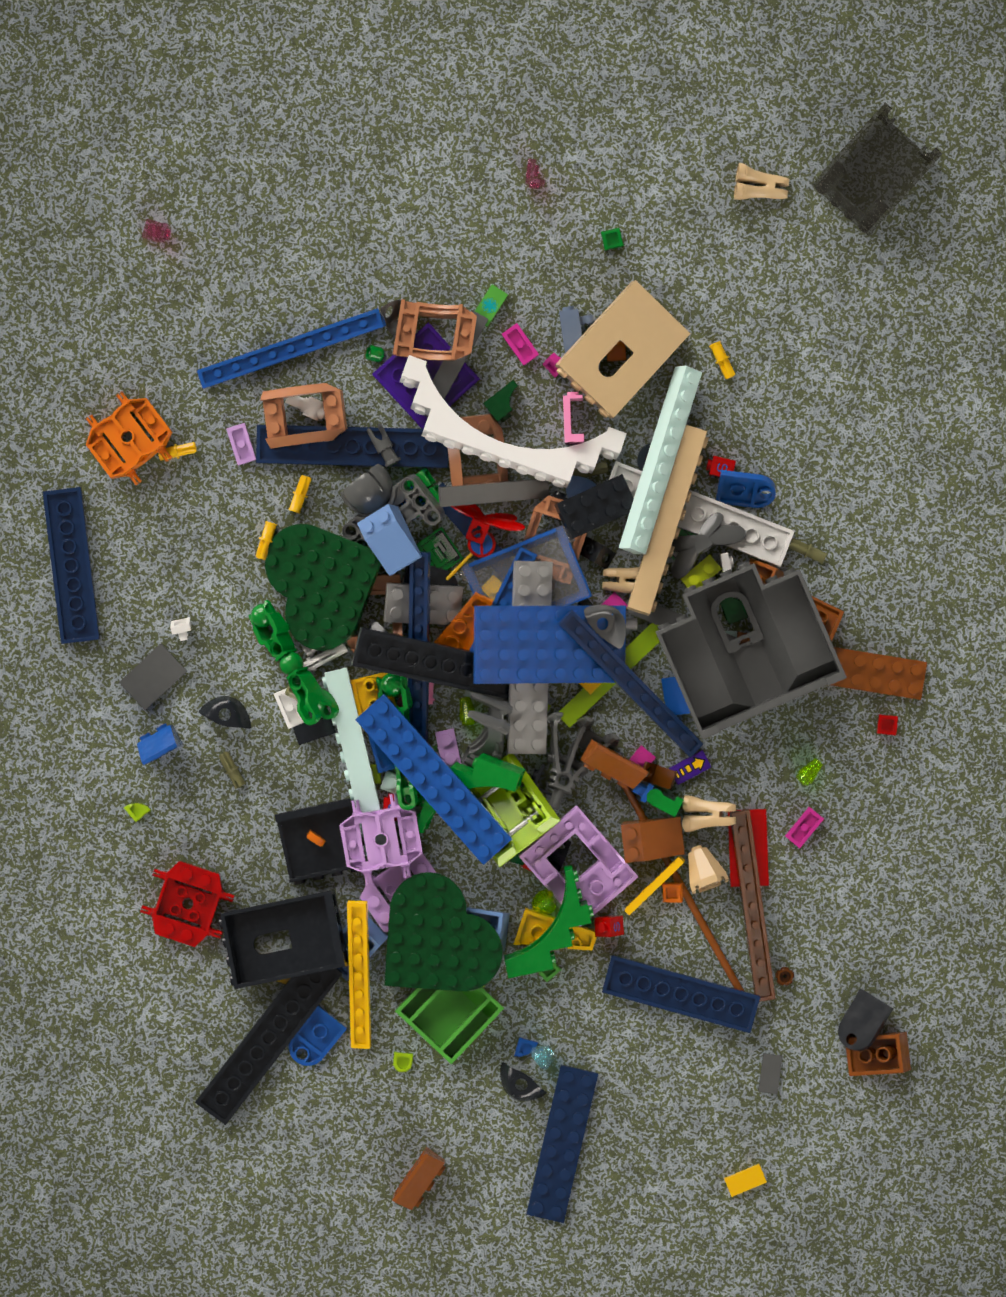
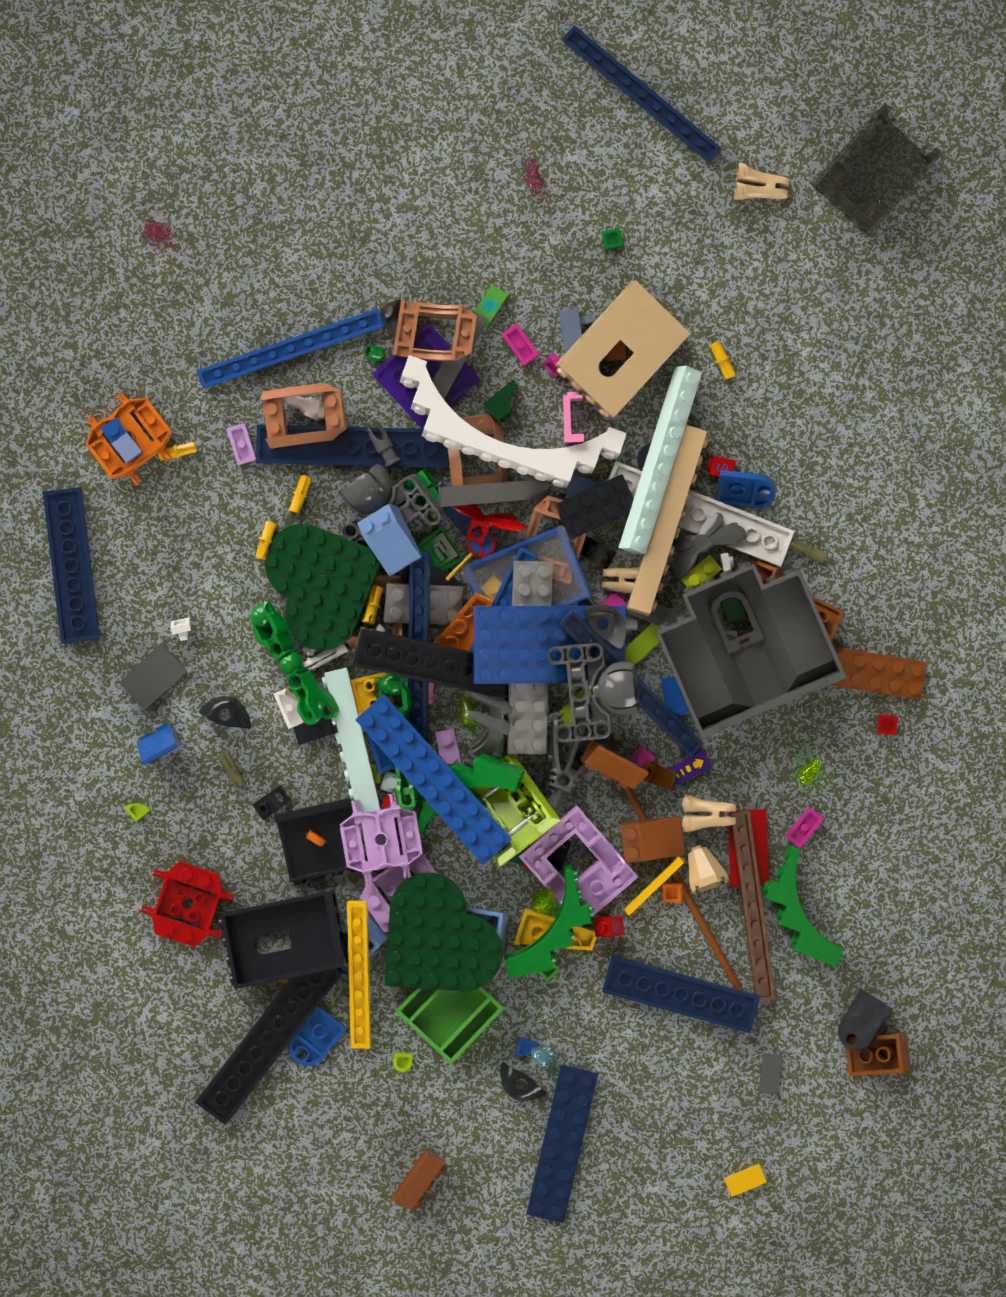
(121, 440): none -> slope
(269, 804): none -> black bracket
(372, 605): none -> yellow axle
(613, 688): none -> dark grey beam
(641, 94): none -> dark blue plate
(657, 799): green hips -> none
(784, 971): reddish brown plate -> none
(791, 915): none -> green arch

